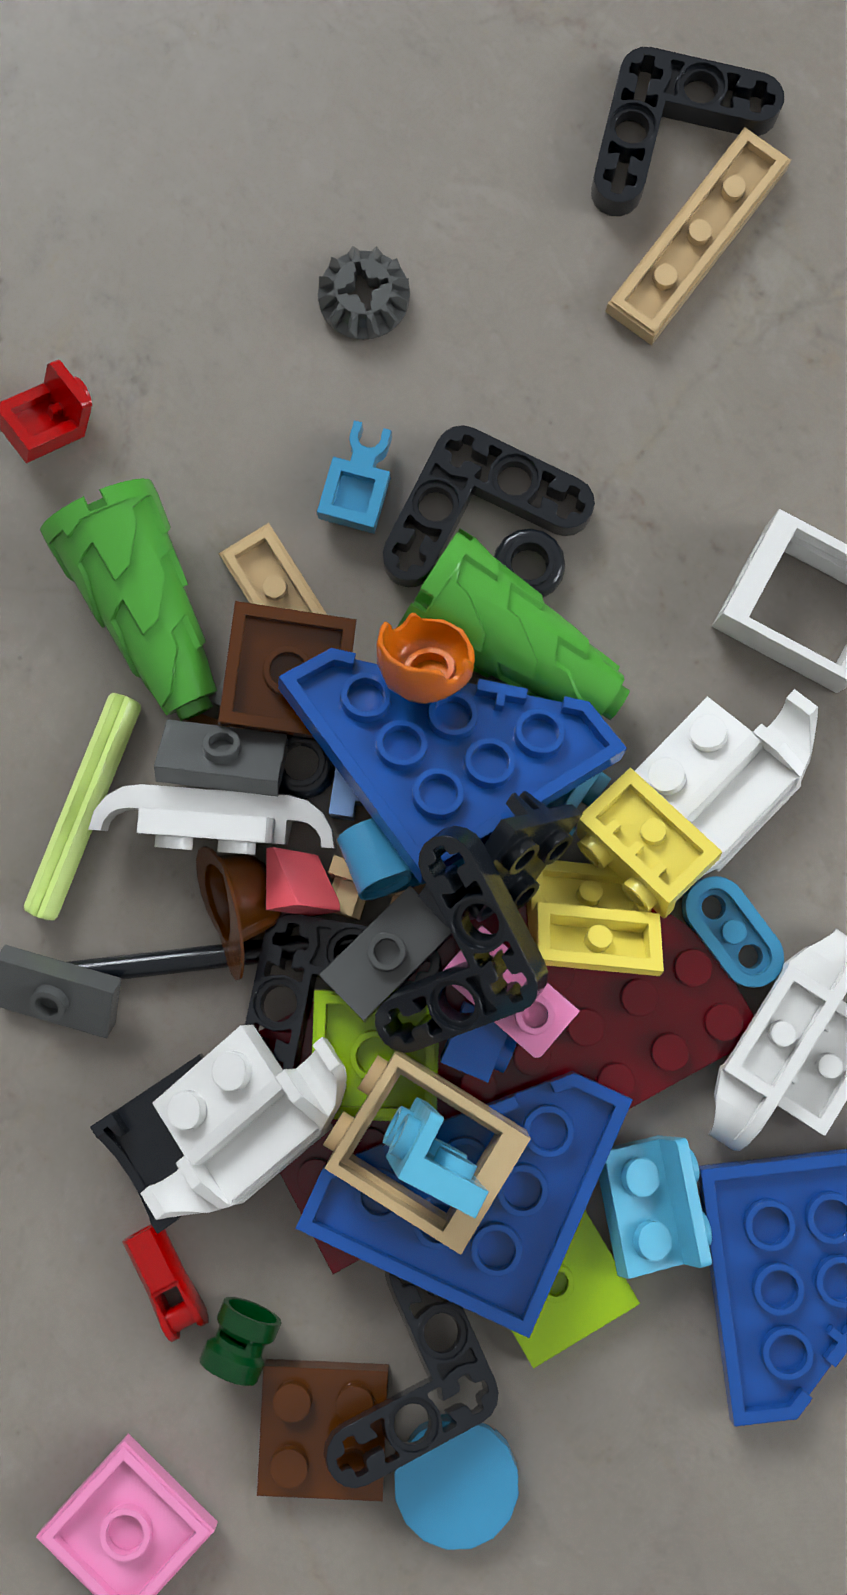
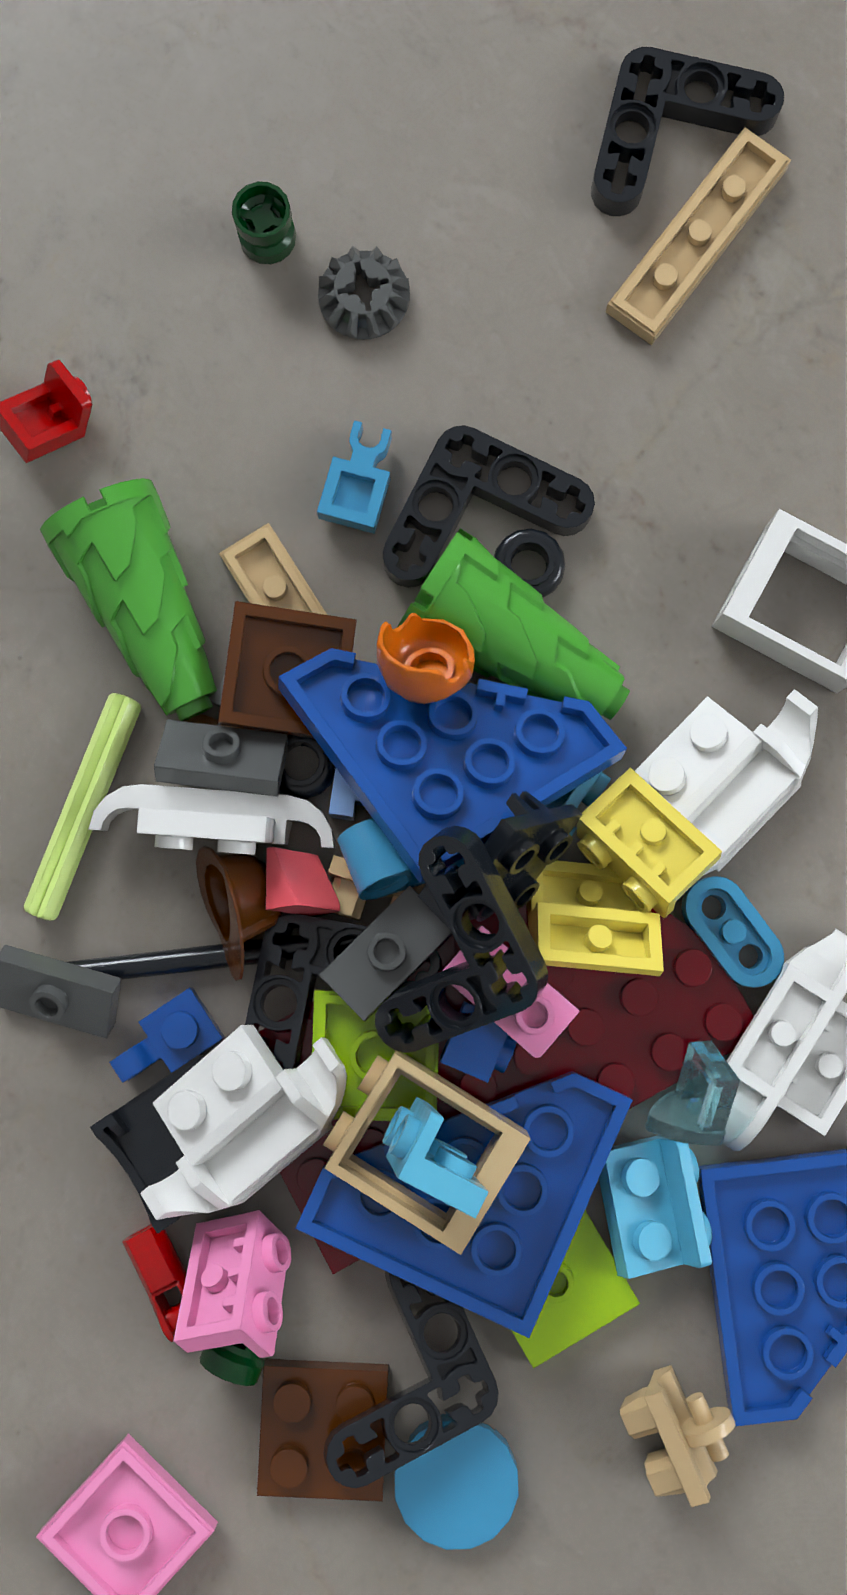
(174, 1034): none -> blue plate
(234, 1285): none -> bright pink bracket
(258, 210): none -> dark green wheel
(688, 1430): none -> tan hips
(701, 1102): none -> clear light blue tile

